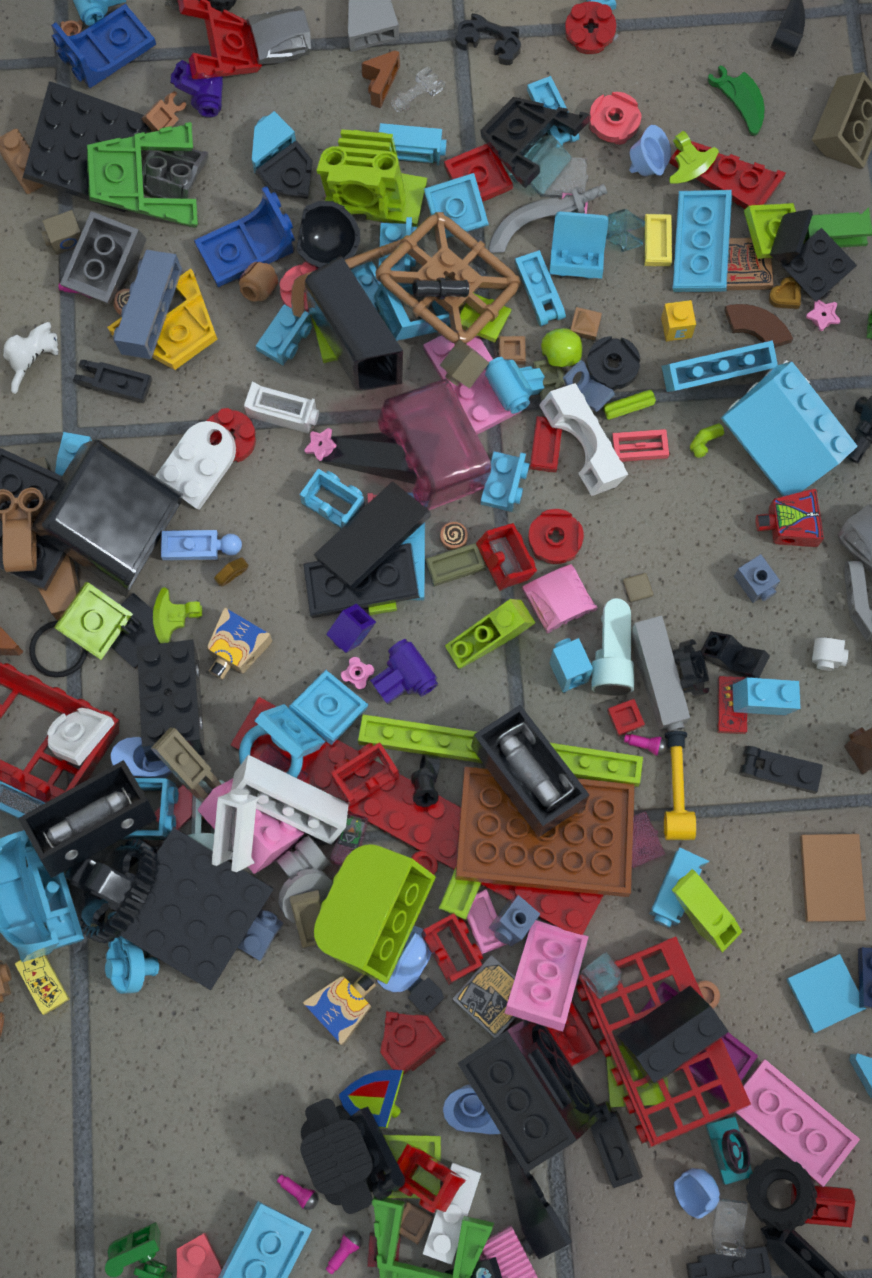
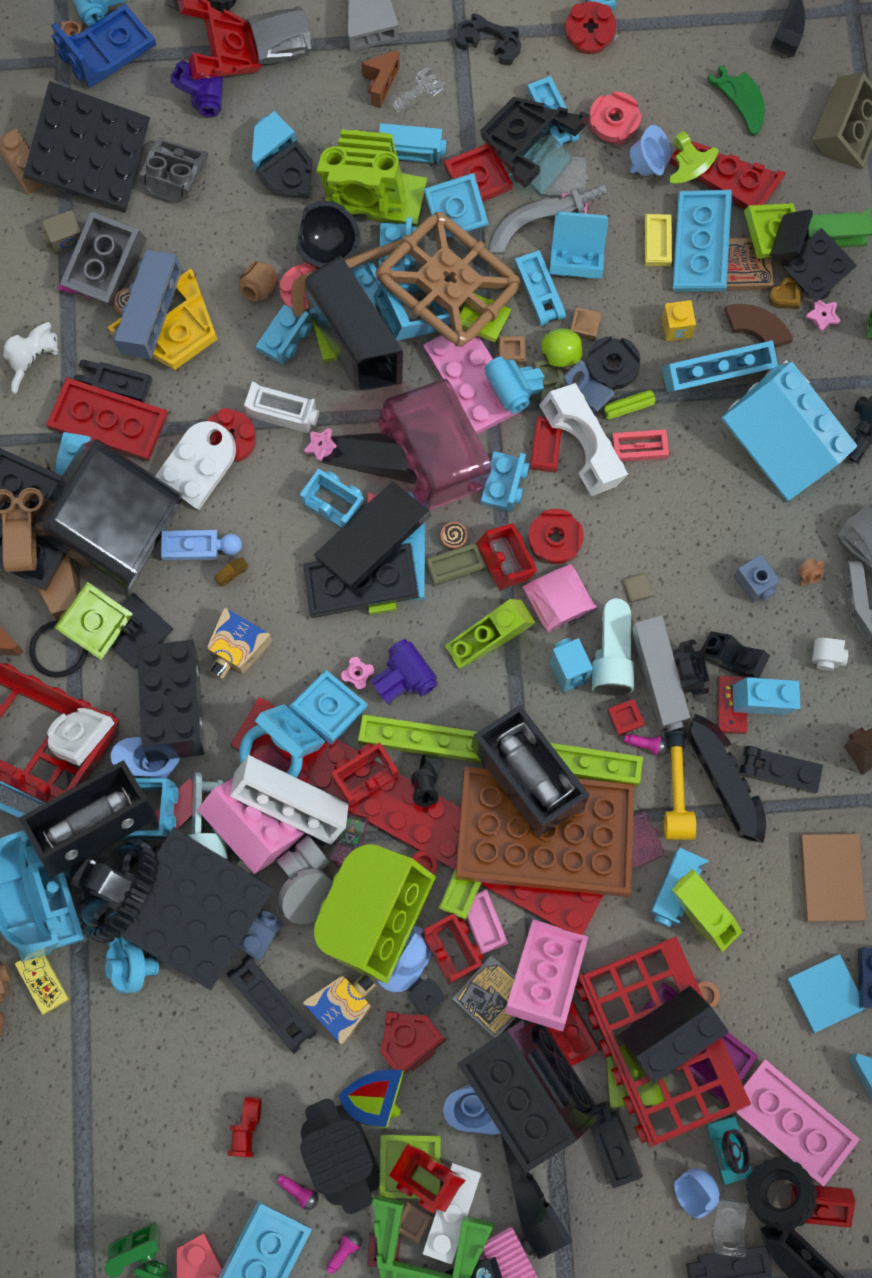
(108, 417): none -> red plate
(118, 180): bright green wing -> none
(162, 113): nougat plate -> none
(170, 616): lime piece -> none
(185, 763): dark tan hinge -> none
(234, 829): white window -> none
(242, 1134): none -> red connector
(258, 237): blue bracket -> none
(271, 1004): none -> black plate
(306, 910): dark tan tile -> none
(351, 628): dark purple brick -> none
(385, 1171): black plate -> none
(440, 288): black pin -> none
(463, 364): dark tan brick -> none
(514, 921): sand blue brick -> none
(602, 975): clear light blue window -> none
(619, 226): clear light blue window -> none
(704, 435): lime arm -> none
(733, 792): none -> black brick
(794, 520): red torso -> none
(811, 571): none -> nougat plate

